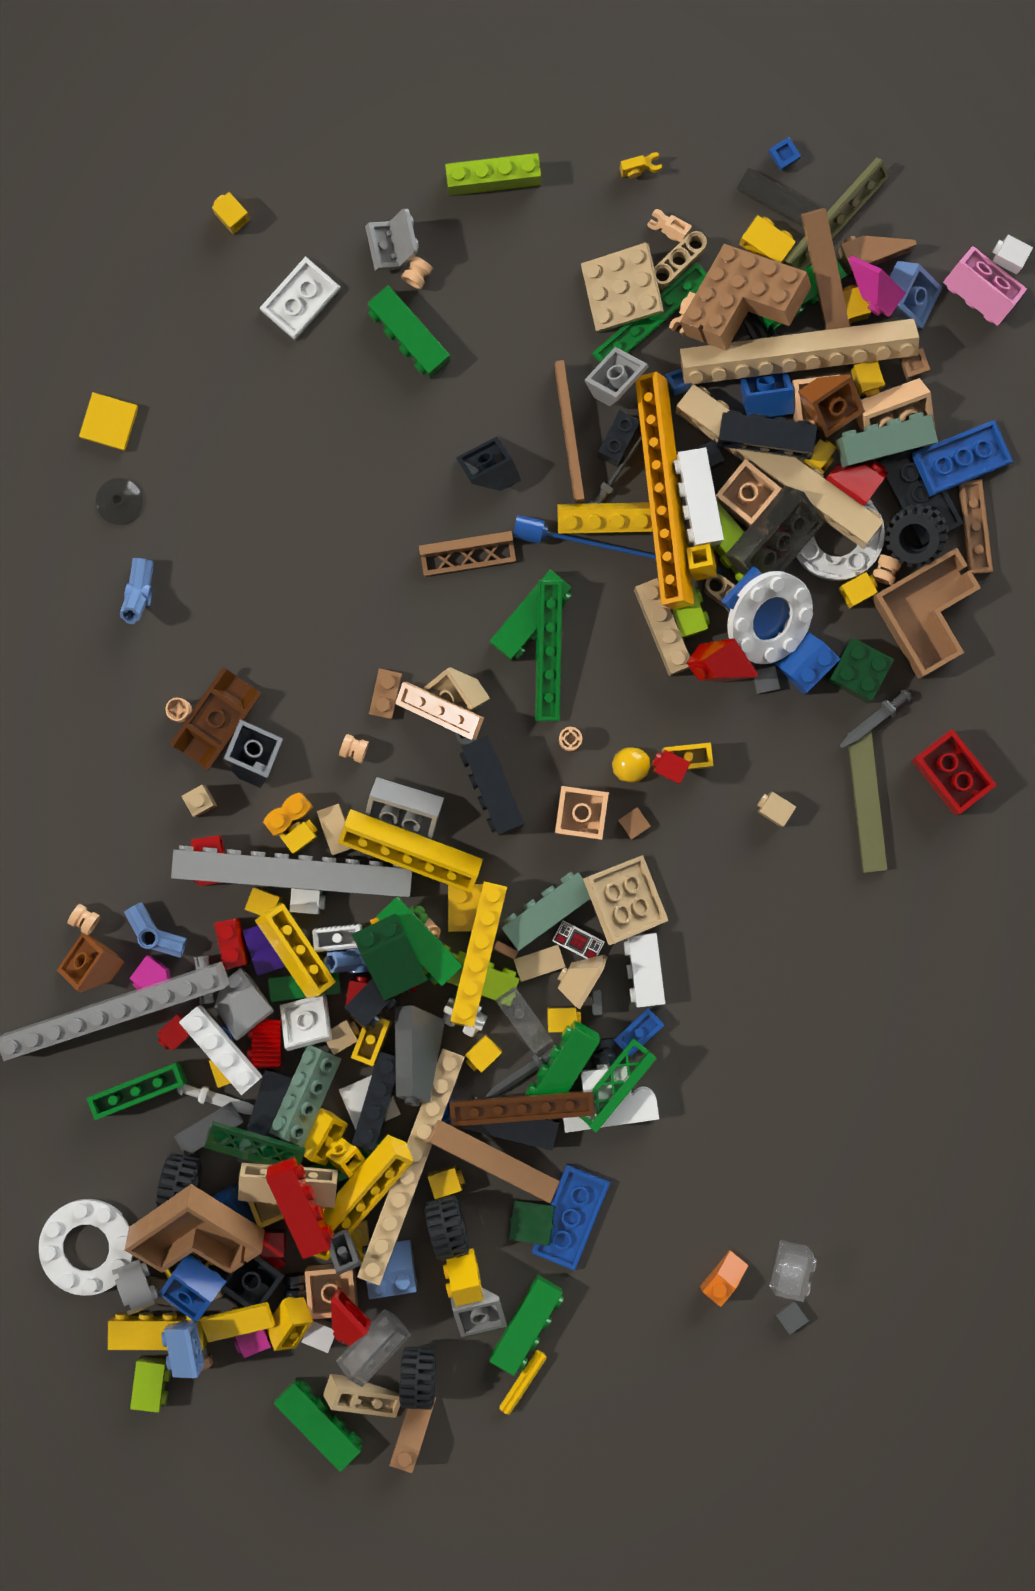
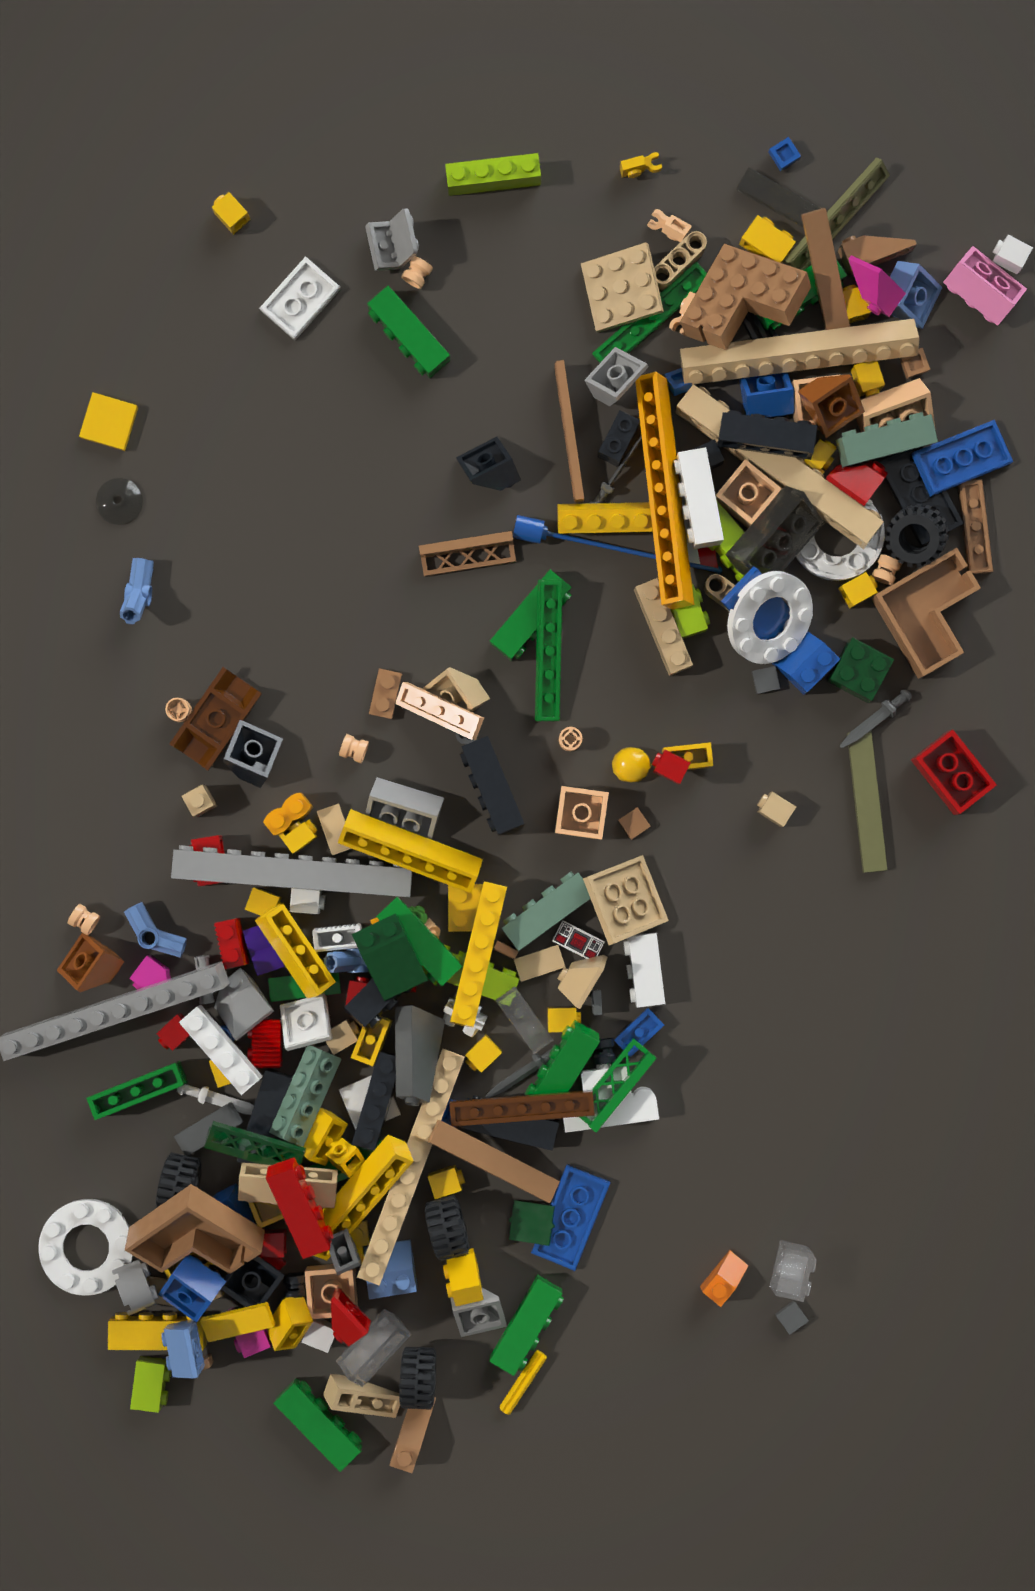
(701, 562): yellow brick -> none
(721, 662): red slope -> none

